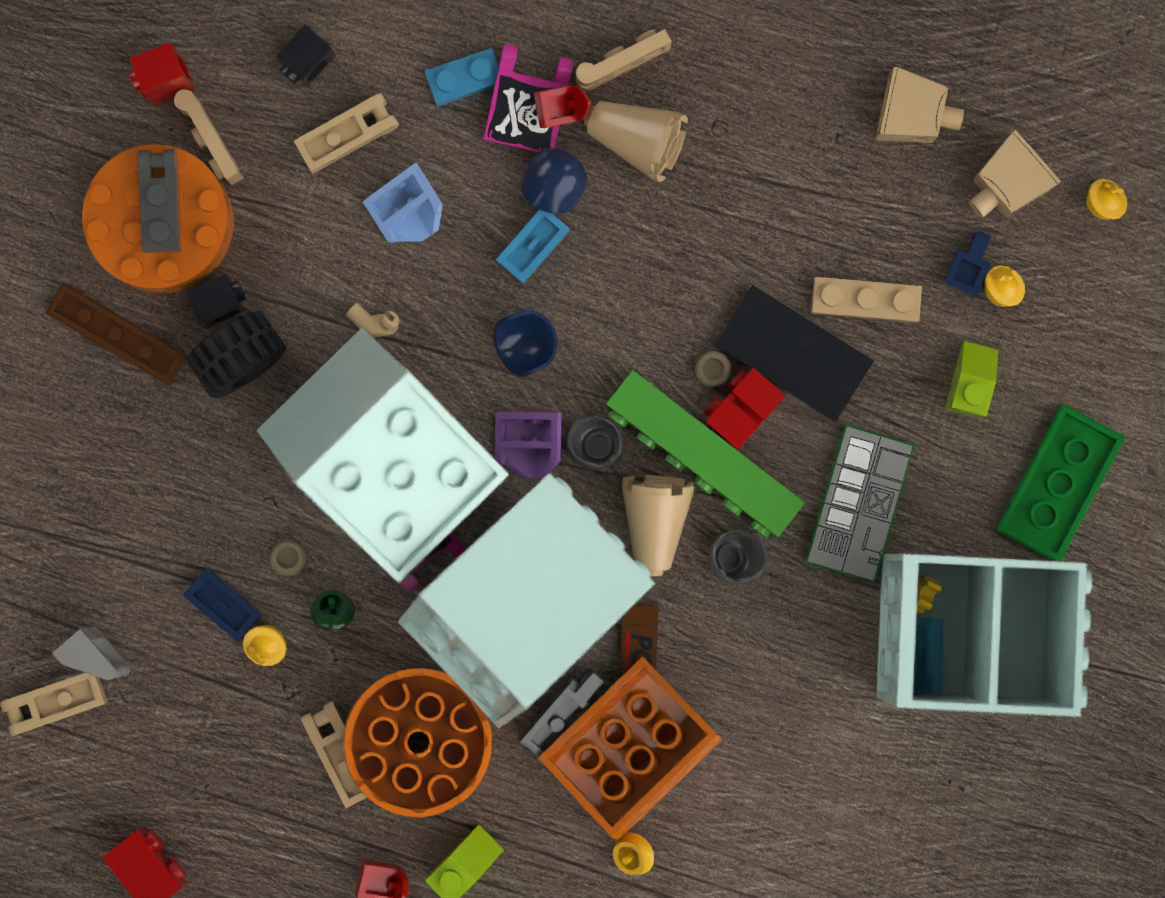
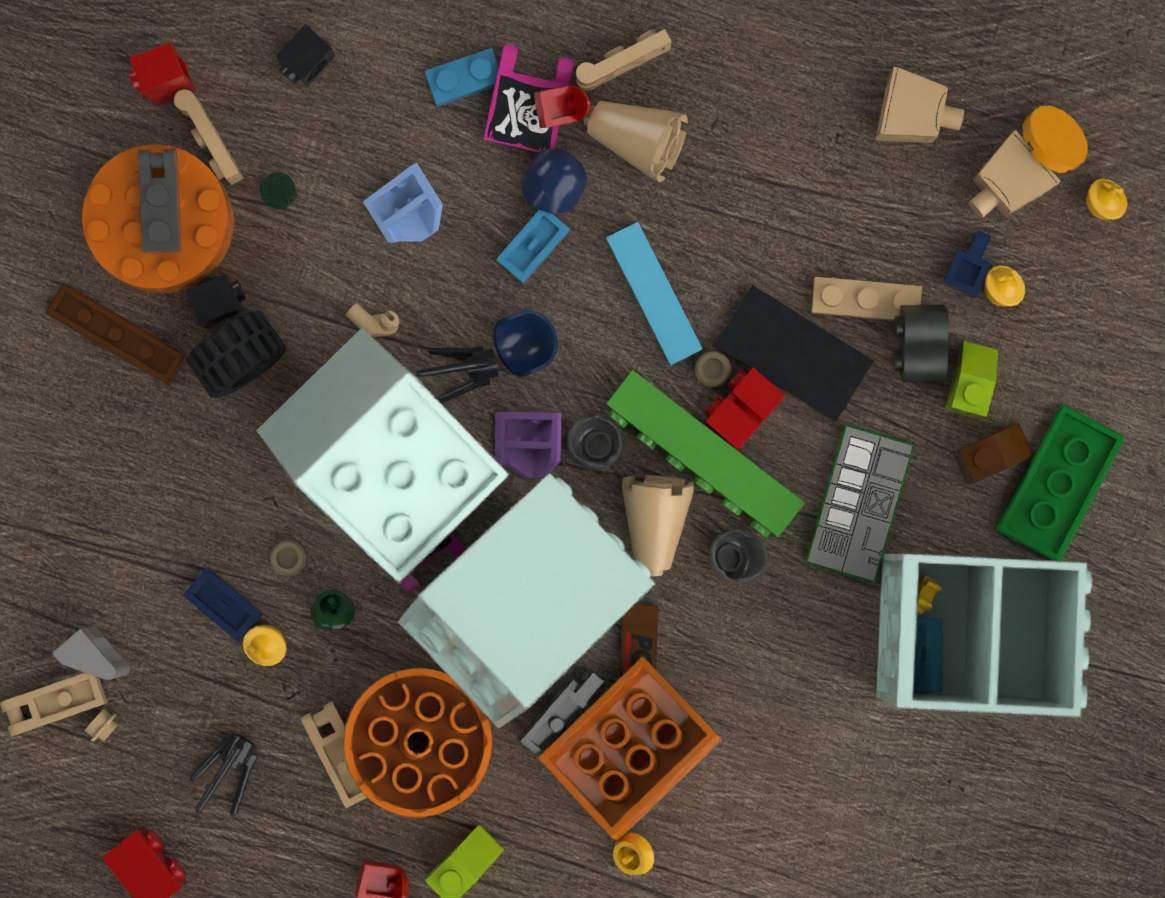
(101, 726): none -> tan plate
(236, 752): none -> black plant
(278, 191): none -> clear green tile
(345, 133): tan plate -> none
(480, 365): none -> black plant
(654, 293): none -> medium azure tile
(922, 342): none -> pearl dark grey brick
(993, 454): none -> reddish brown slope
(1055, 139): none -> light orange tile

